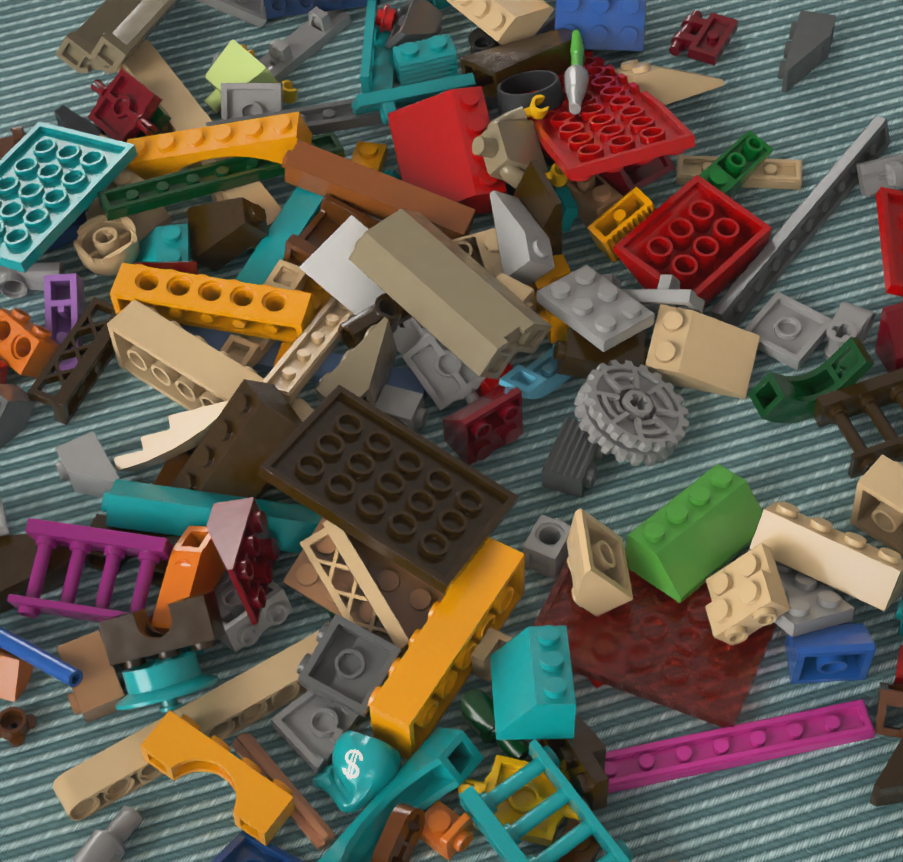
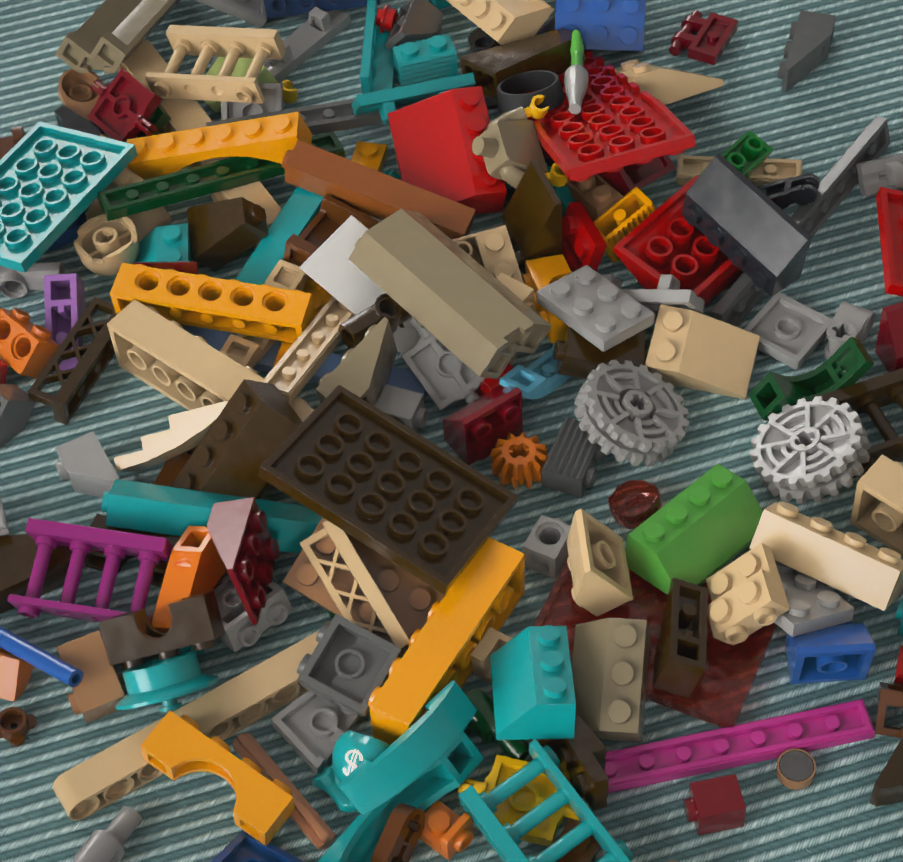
(76, 92): none -> medium nougat cap
(216, 42): none -> tan fence
(411, 753): none -> teal slope
(518, 460): none -> orange gear
(521, 241): light grey slope -> none
(583, 236): none -> red plate
(612, 676): none -> dark tan slope
(634, 503): none -> clear red hair
(682, 639): none -> dark brown slope
(715, 804): none -> dark red brick
(746, 226): none -> black slope
(792, 190): none -> black hinge
(796, 769): none -> tile
(810, 450): none -> light grey piece

